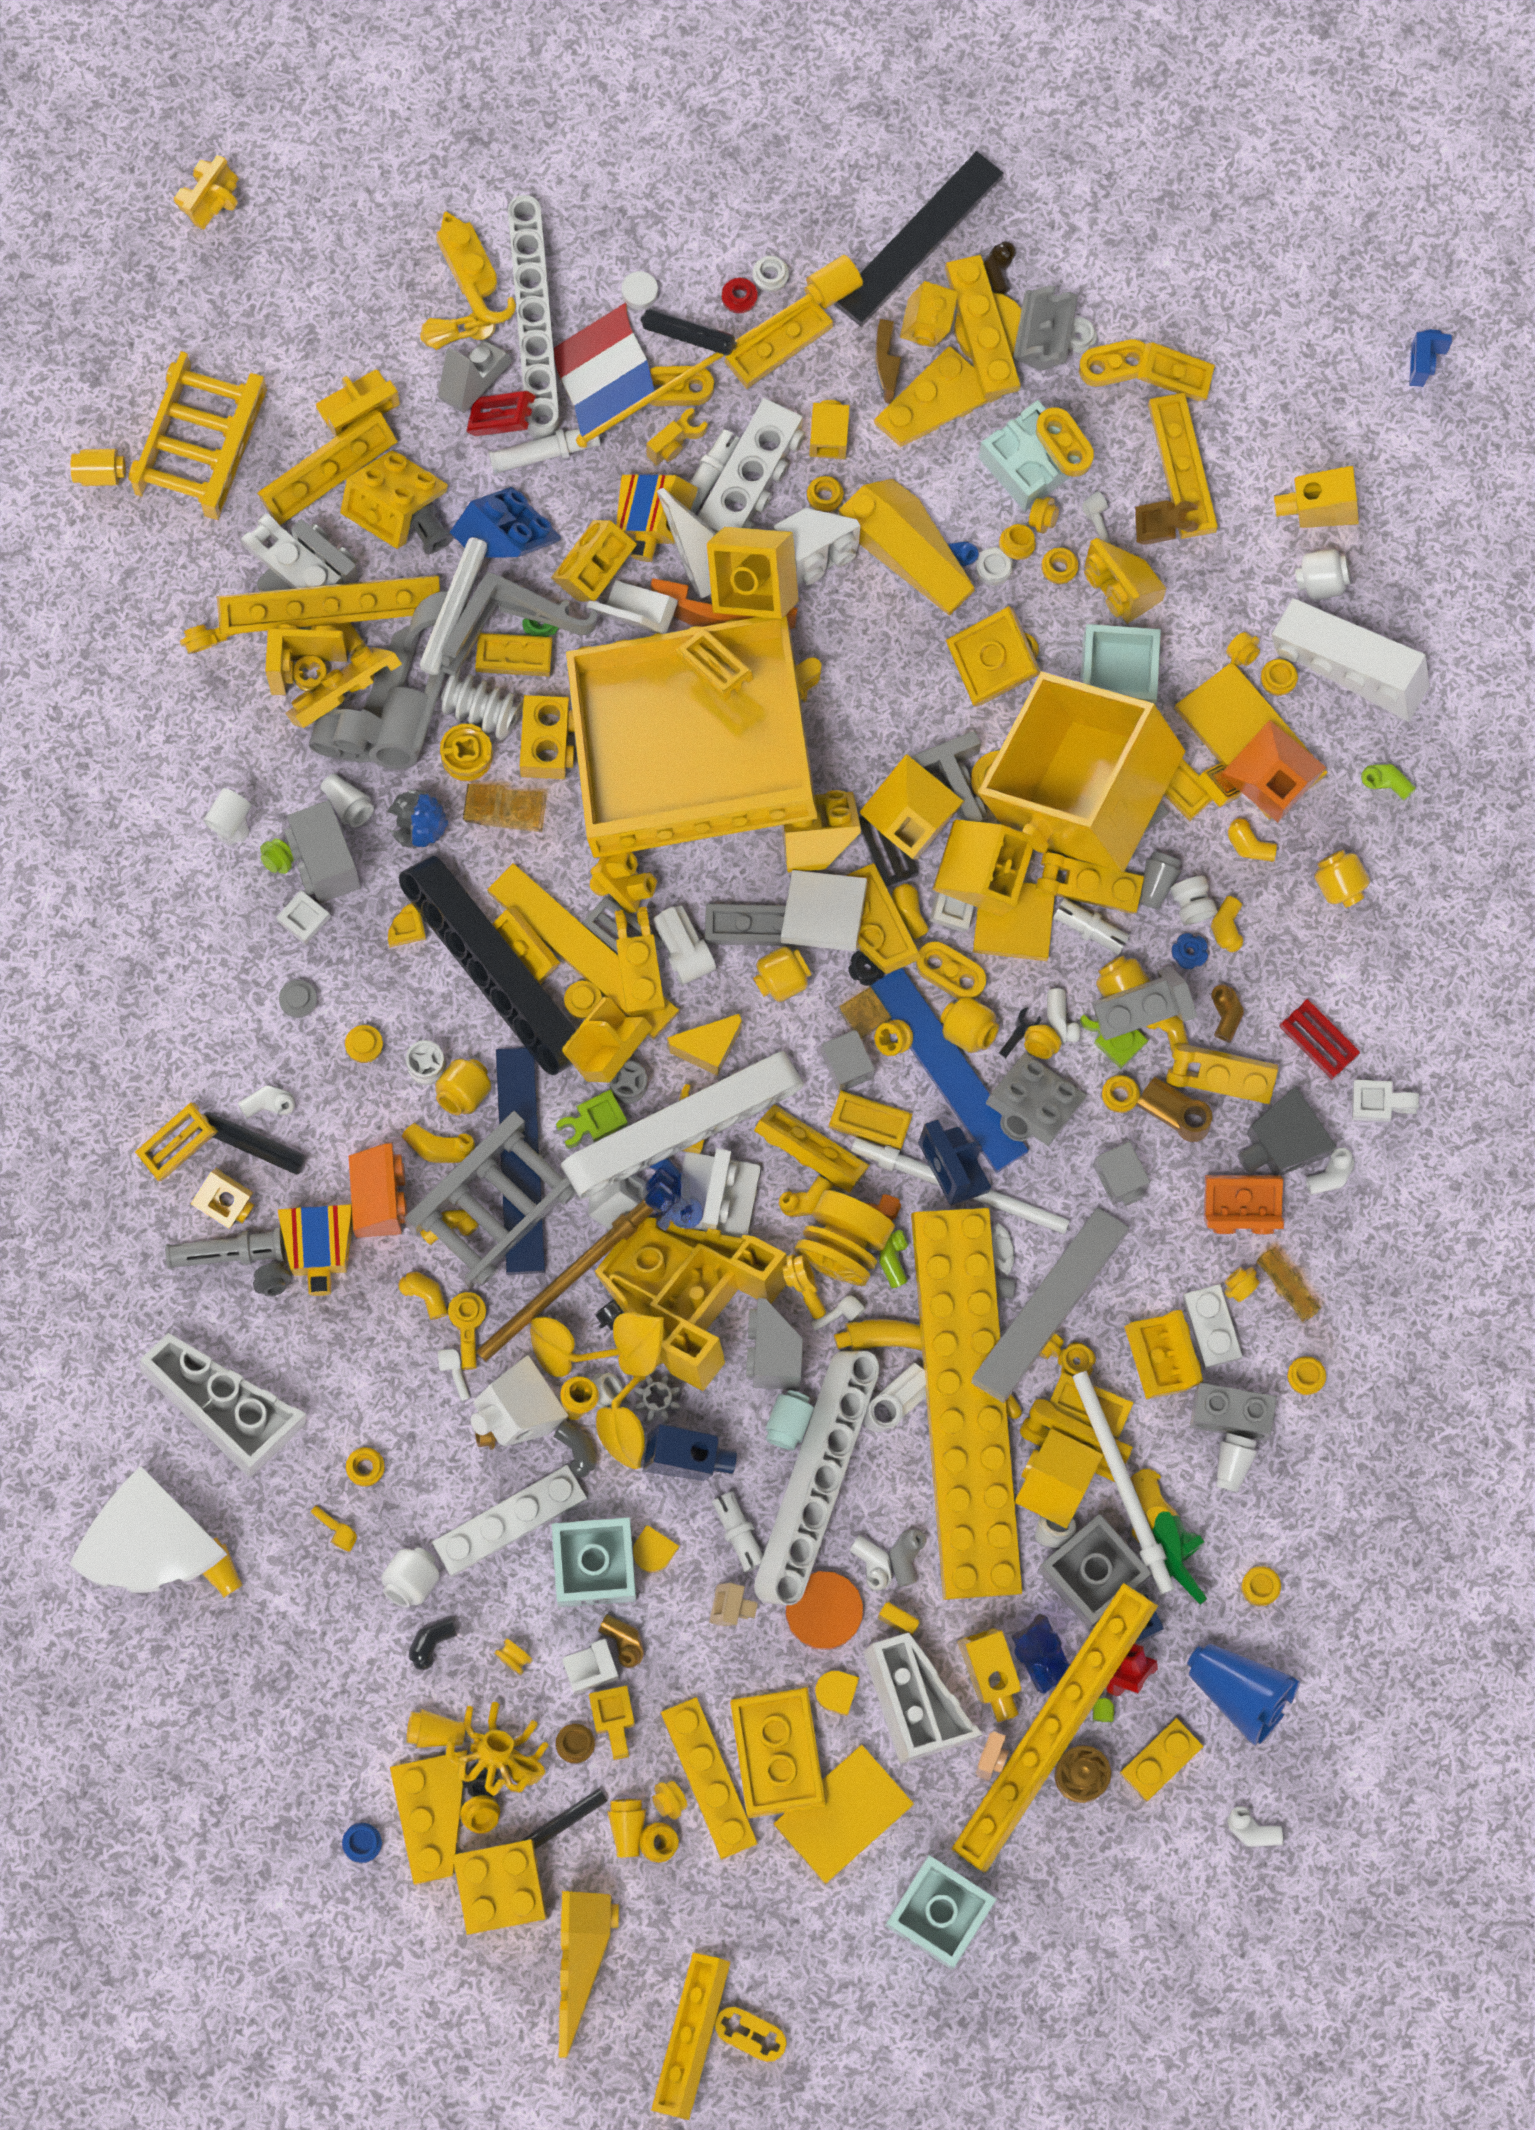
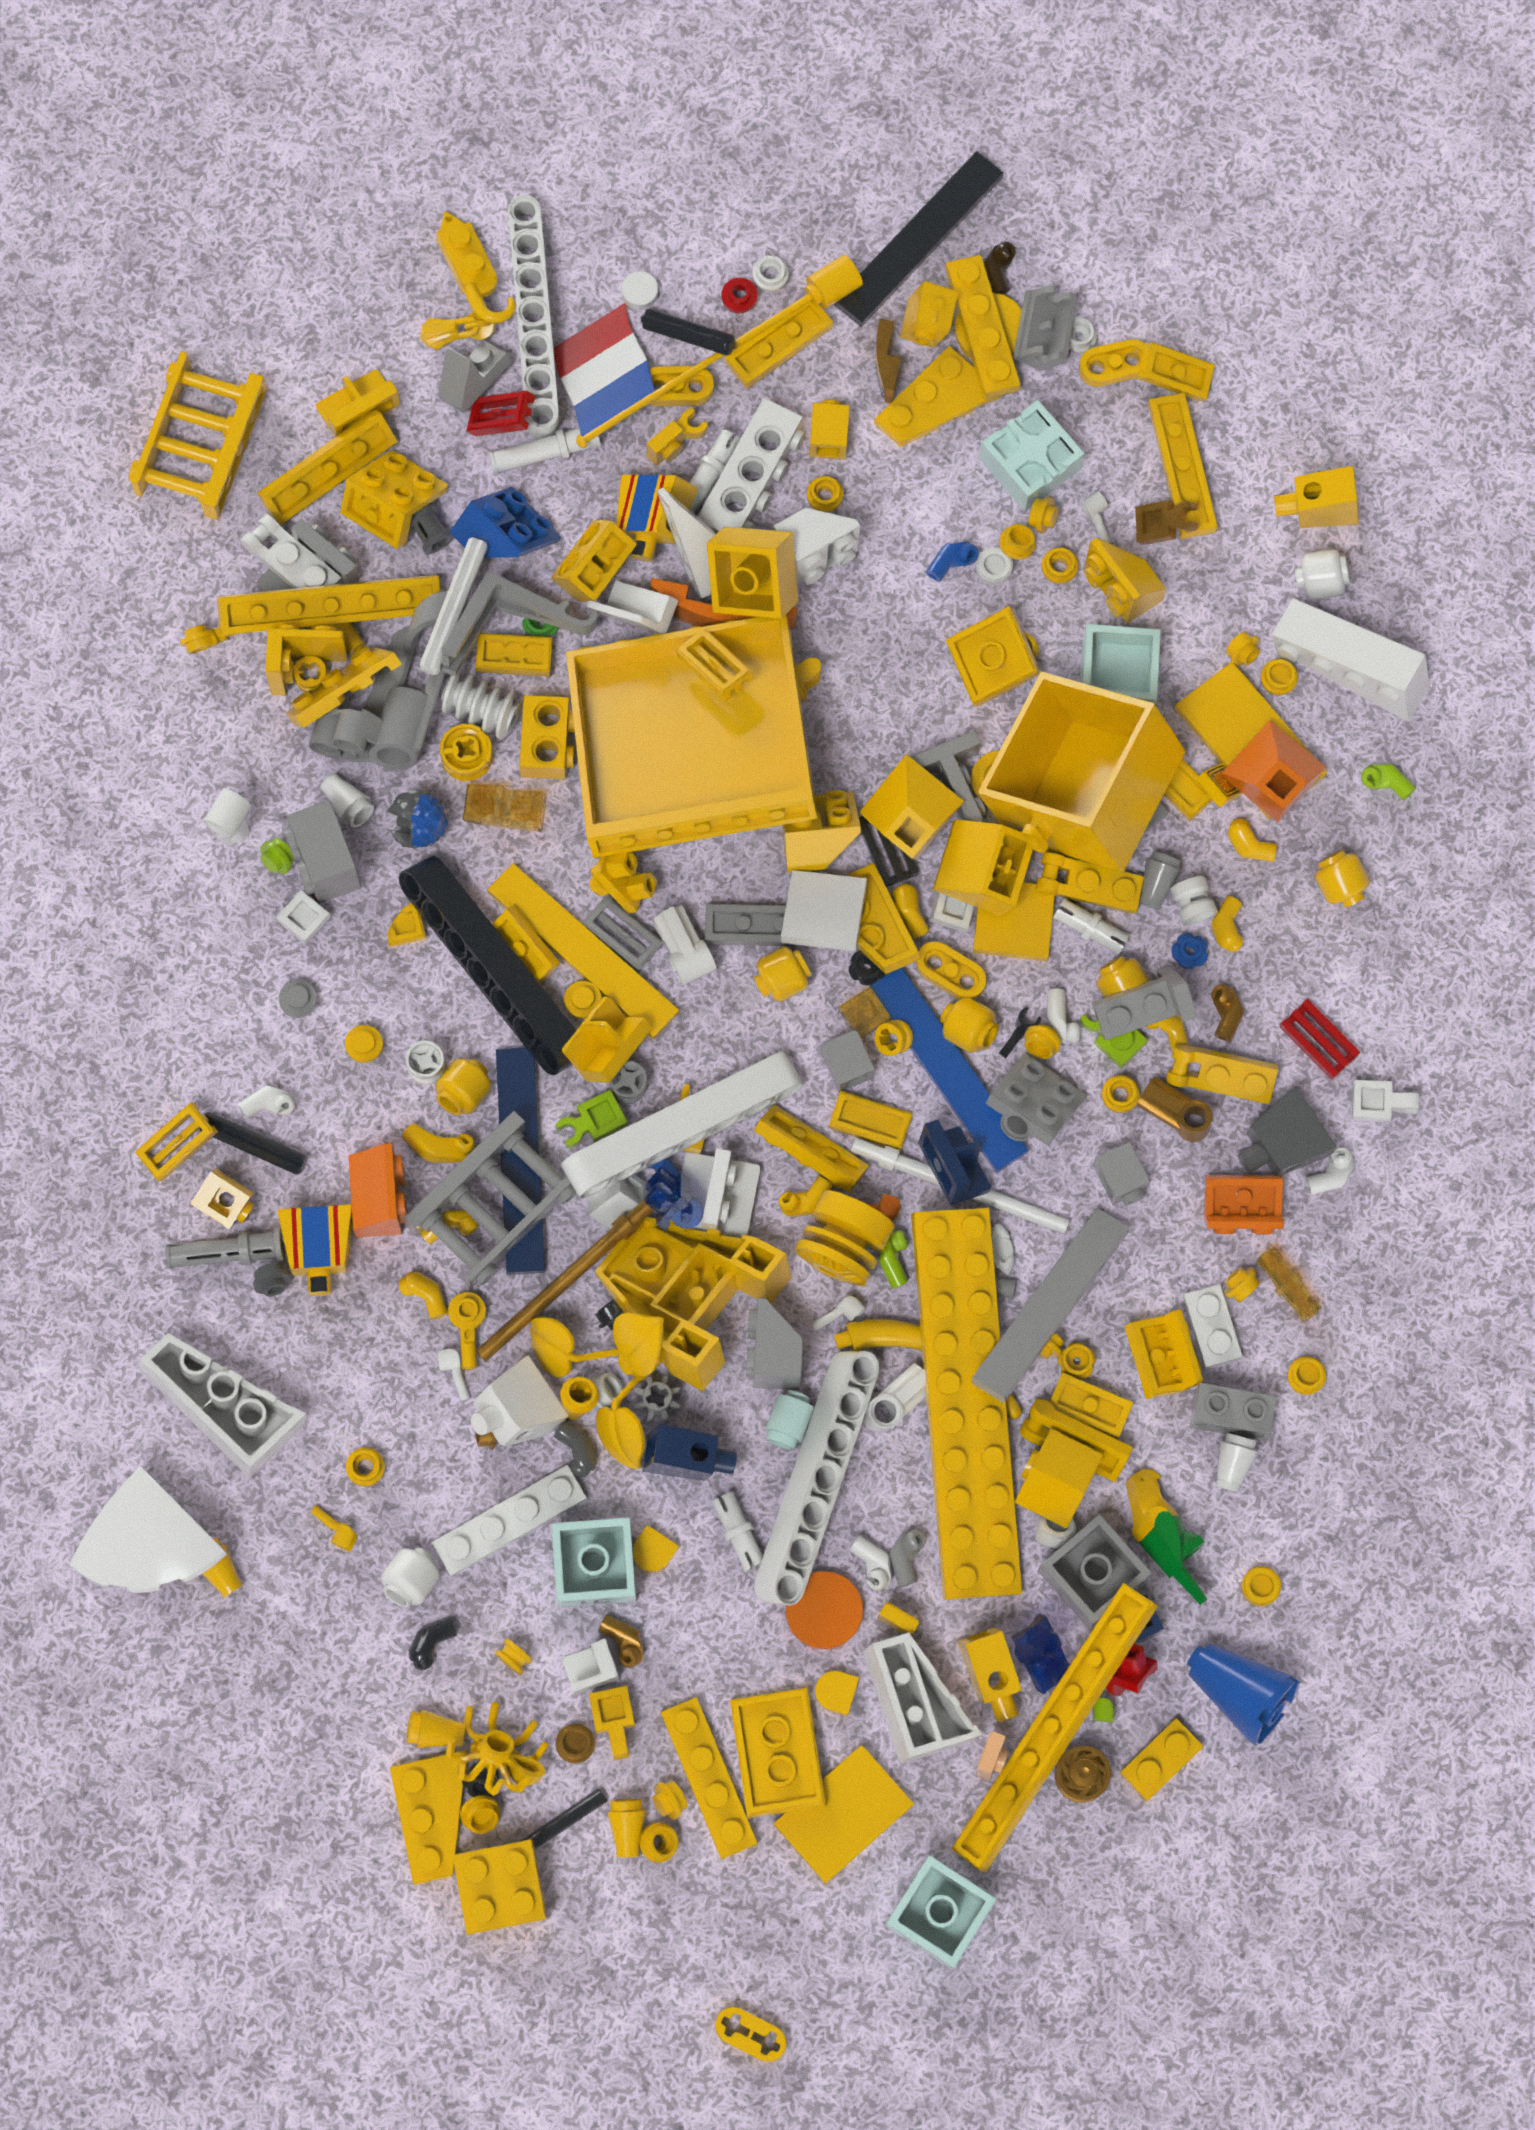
(97, 467): yellow brick -> none
(210, 194): yellow hips -> none
(362, 1843): blue plate -> none
(584, 1939): yellow wedge -> none
(639, 966): yellow hinge -> none
(690, 2036): yellow plate -> none
(708, 1044): yellow slope -> none
(730, 1606): tan tile -> none
(800, 1275): yellow plate -> none
(908, 542): yellow wedge -> none
(1066, 443): yellow plate -> none
(1152, 1553): white bar -> none
(1250, 1832): white arm -> none
(1423, 354): blue bracket -> none

